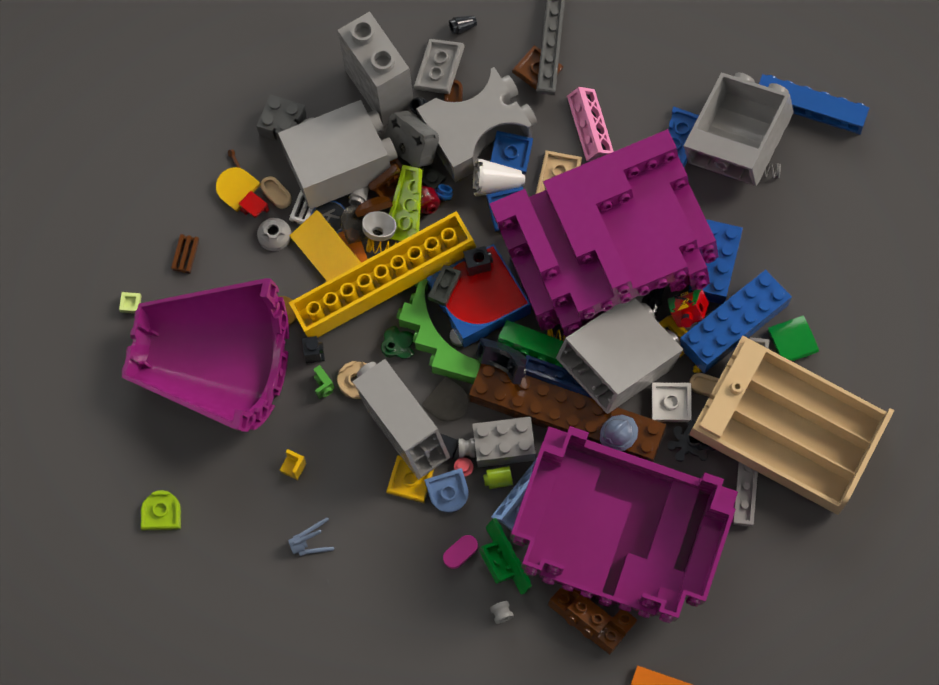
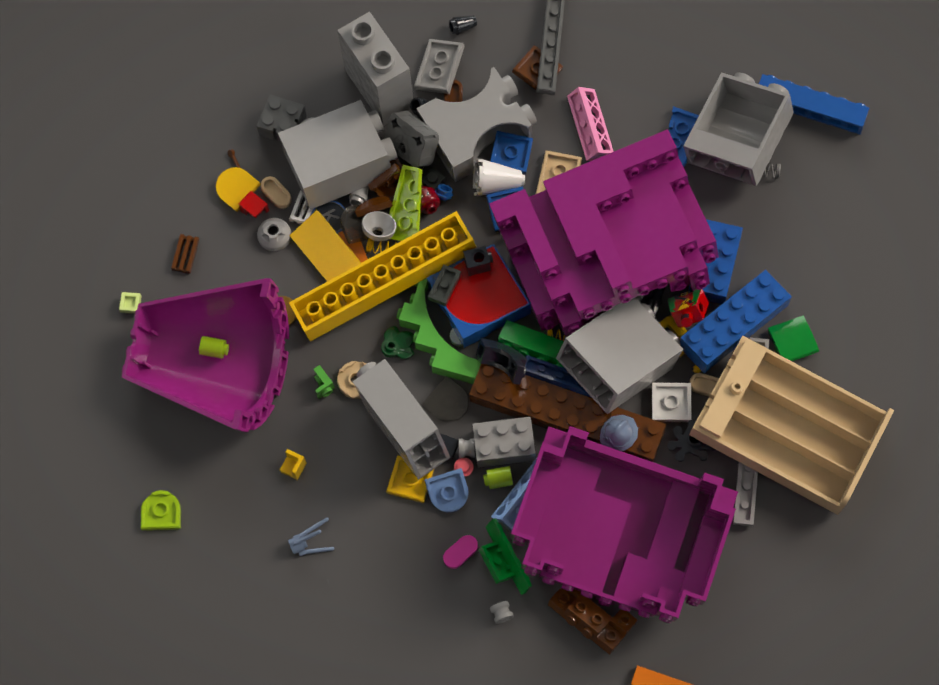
(213, 347): none -> lime brick
(313, 350): black brick -> none

